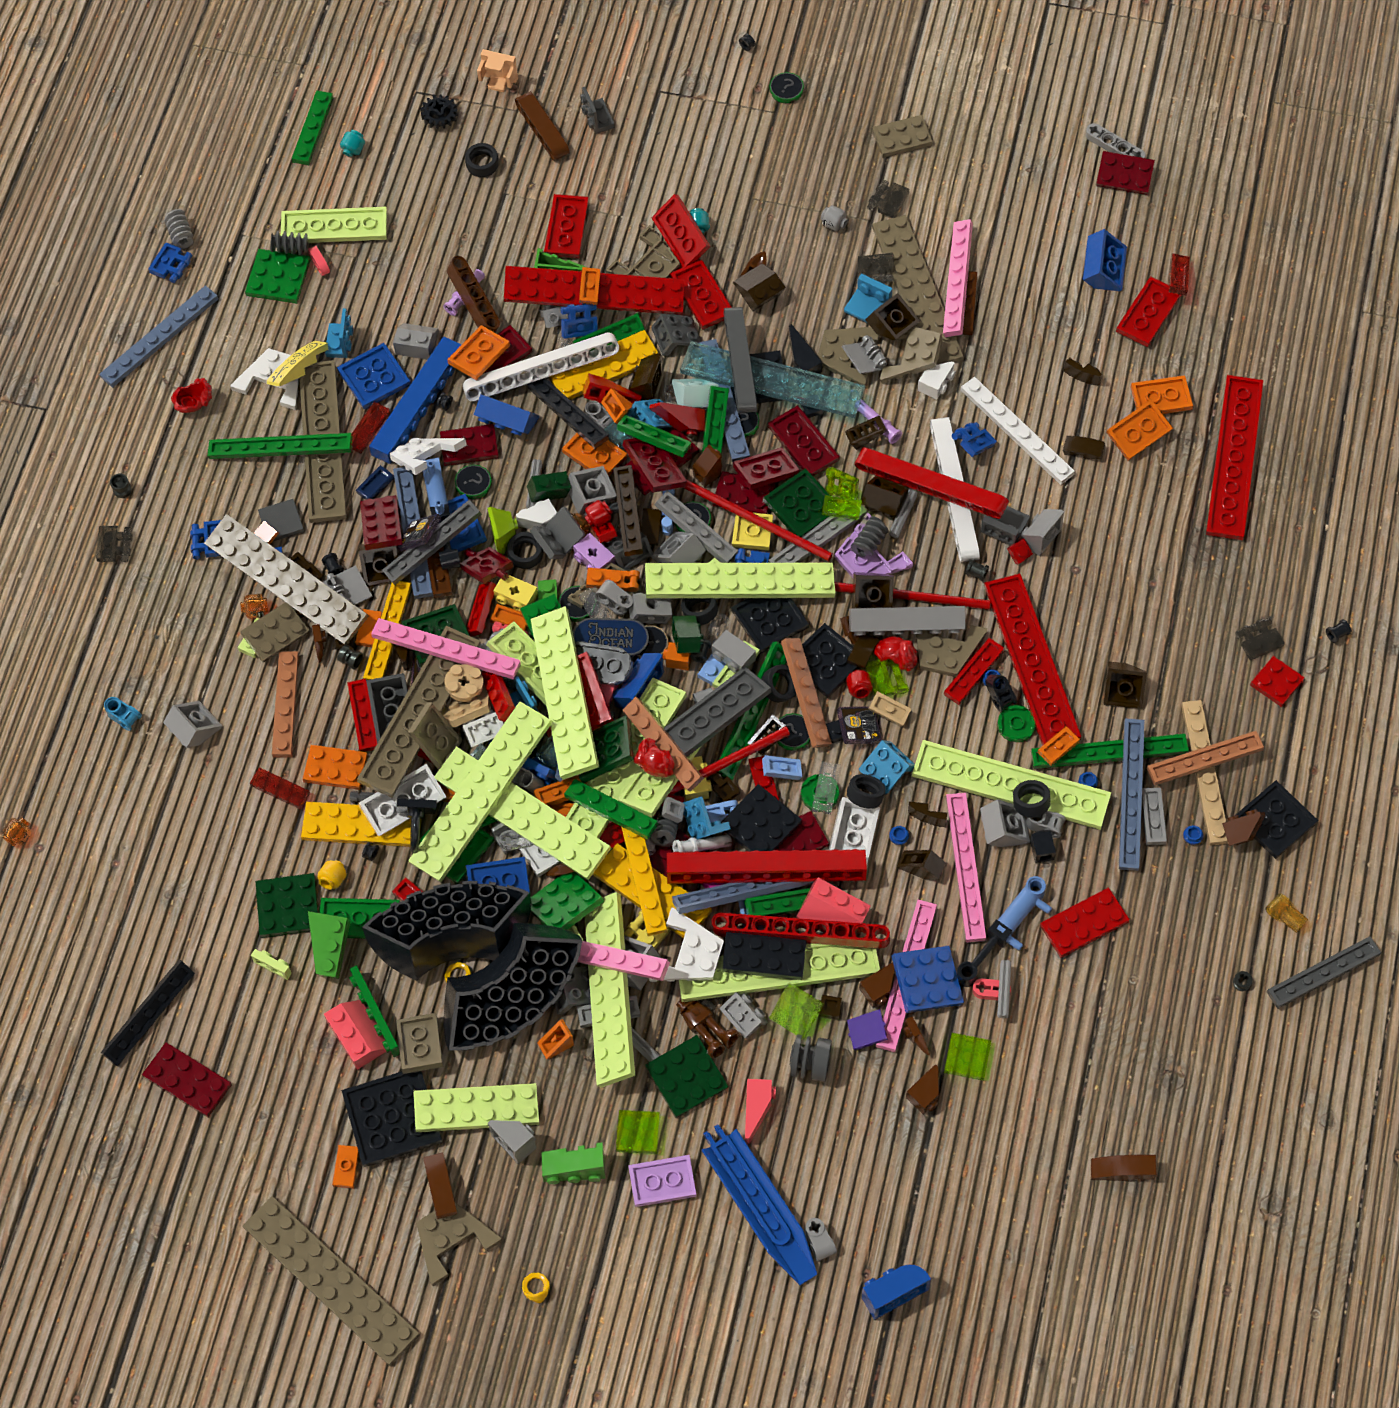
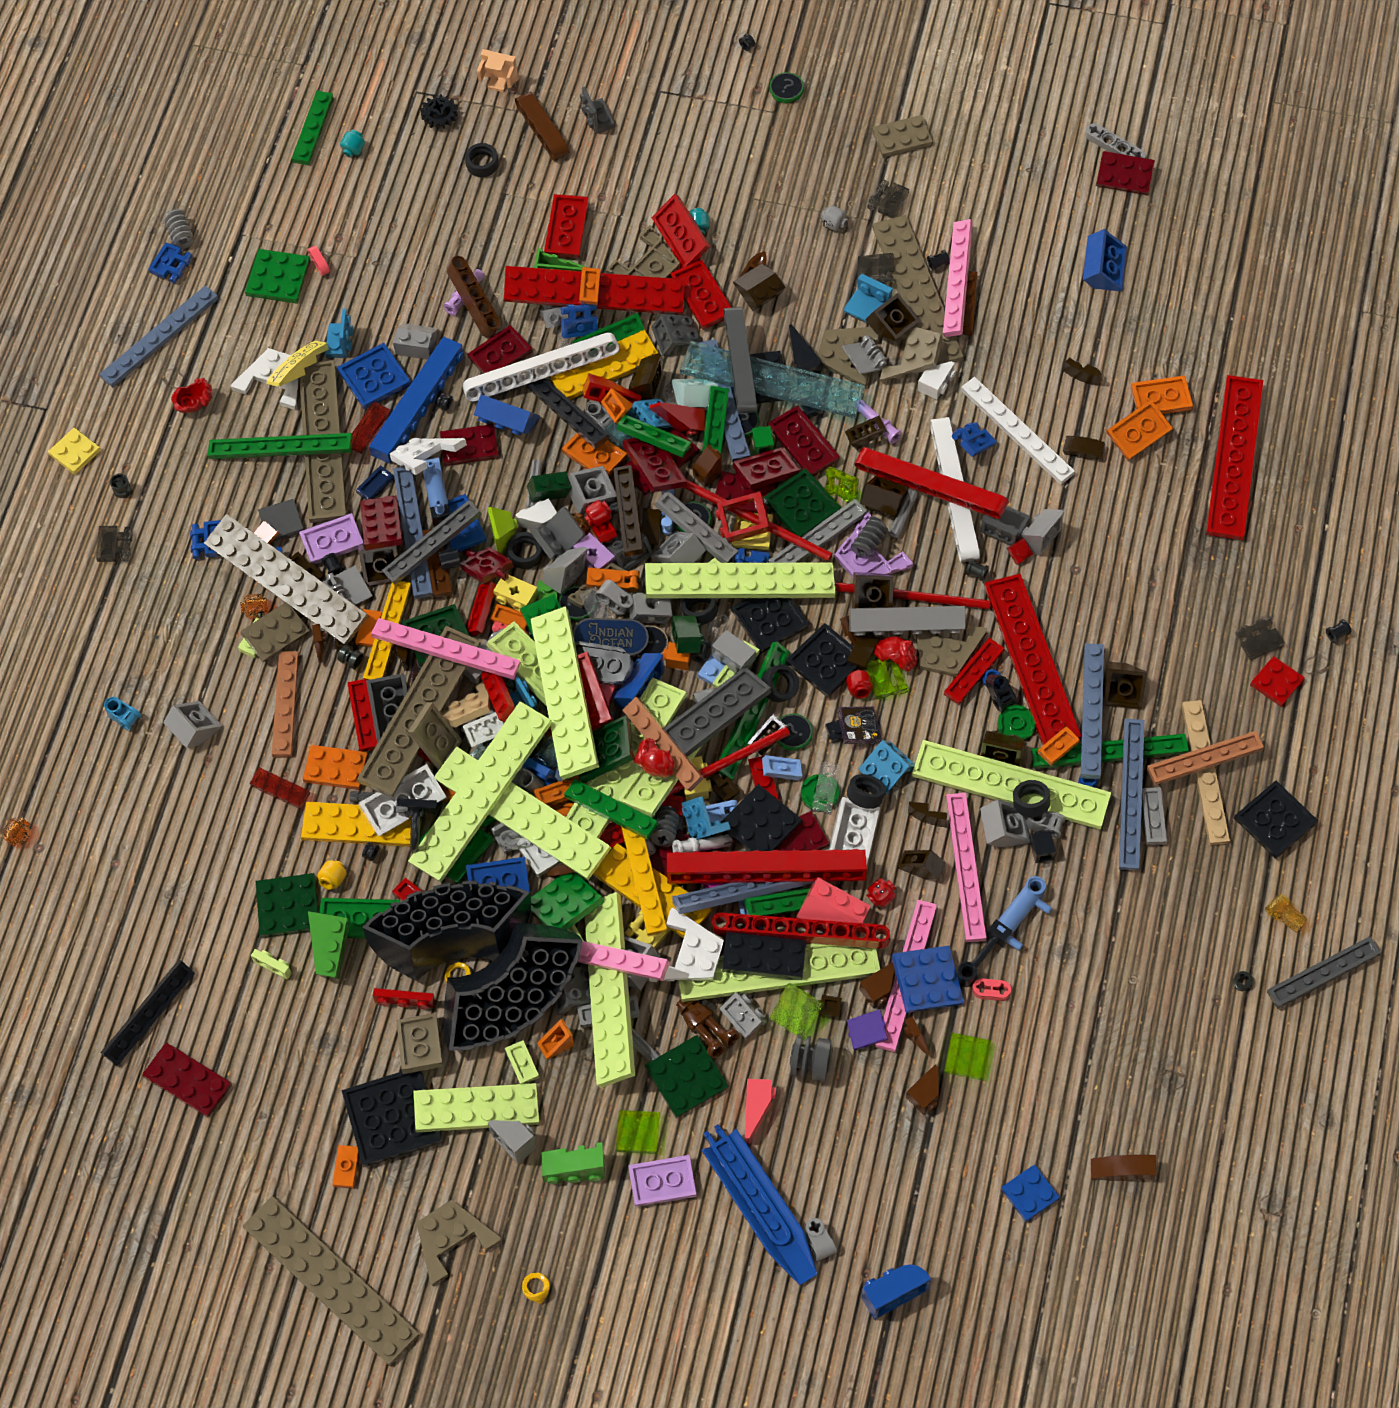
(74, 451): none -> light yellow plate
(289, 242): dark grey piece -> none
(335, 536): none -> lavender plate
(337, 224): yellowish green plate -> none
(355, 1032): coral slope -> none
(373, 1012): green plate -> none
(404, 998): none -> red plate
(419, 532): tile -> none
(440, 1185): reddish brown slope -> none
(463, 672): tan plate -> none
(473, 481): black tile -> none
(478, 352): orange plate -> none
(522, 1062): none -> yellowish green plate
(565, 569): none -> light grey slope
(673, 809): light grey plate -> none
(761, 528): none -> red window
(762, 439): none -> green brick
(806, 692): nougat plate -> none
(841, 507): clear neon green plate -> none
(881, 892): none -> red head
(889, 709): tan plate -> none
(899, 835): blue plate -> none
(938, 260): none -> black bush
(1002, 747): none -> dark brown slope
(1004, 989): light grey axle -> none
(1030, 1193): none -> blue plate
(1084, 922): red plate -> none
(1092, 711): none -> sand blue plate
(1148, 312): red plate -> none
(1179, 274): clear red plate -> none
(1193, 835): blue plate -> none
(1243, 829): reddish brown slope -> none

